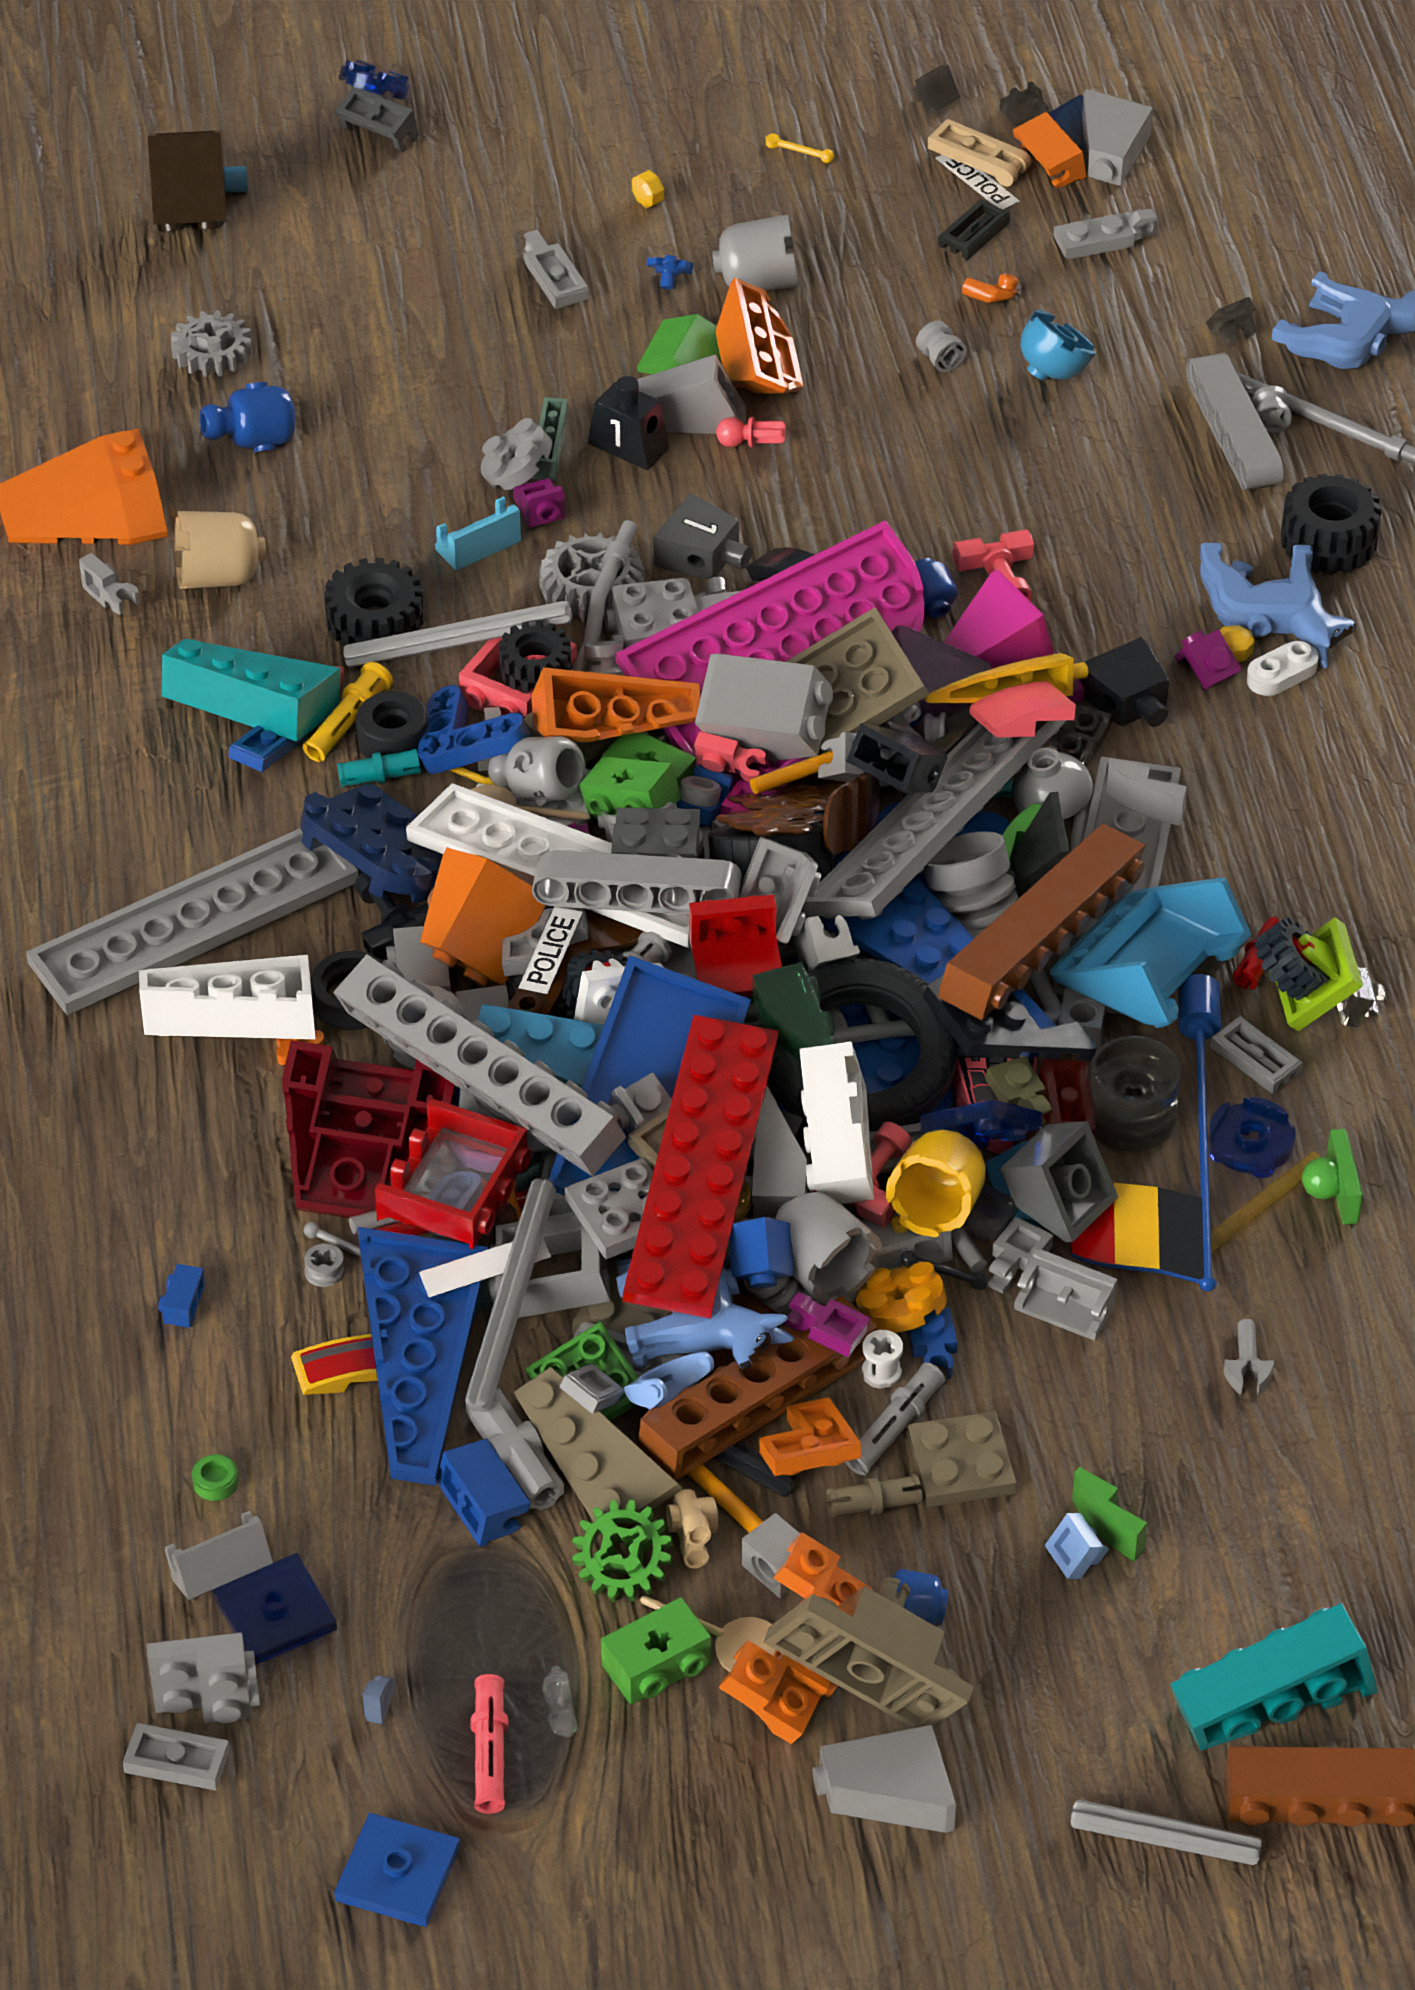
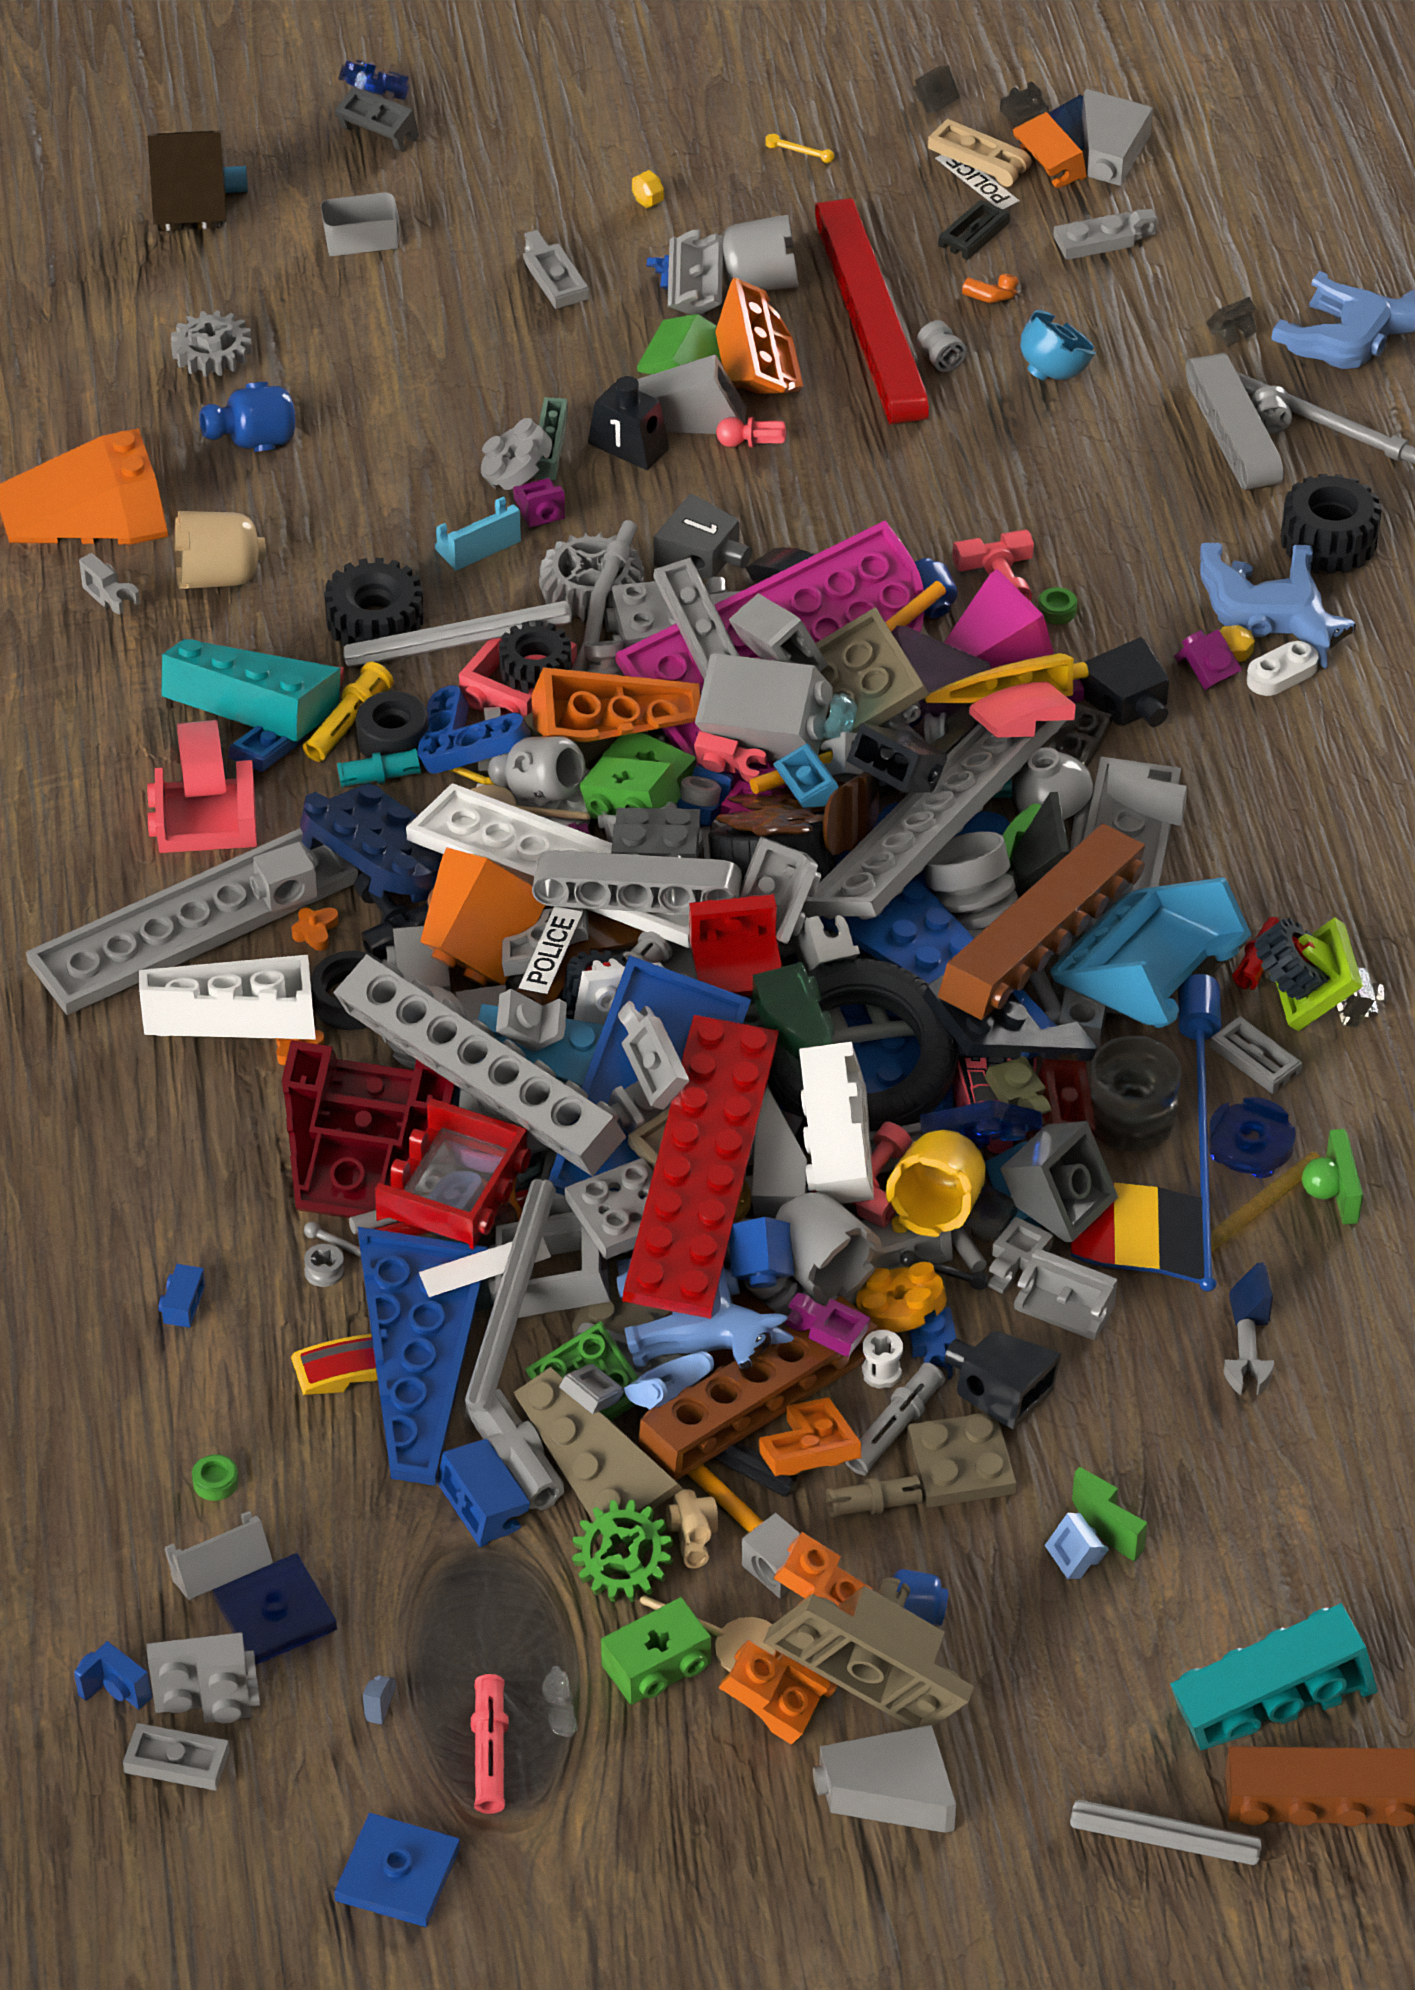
(116, 1672): none -> blue bracket
(201, 758): none -> coral beam
(203, 821): none -> coral panel
(284, 877): none -> light grey brick
(314, 925): none -> orange piece
(360, 223): none -> light grey piece
(530, 1022): none -> light grey bracket
(652, 1055): none -> light grey plate
(694, 612): none -> light grey tile
(695, 272): none -> light grey hinge
(776, 633): none -> light grey slope
(806, 777): none -> dark azure slope
(841, 716): none -> clear light blue plate
(871, 311): none -> red beam
(917, 606): none -> light orange bar
(1004, 1375): none -> black torso
(1057, 605): none -> bright green tile
(1252, 1296): none -> dark blue slope

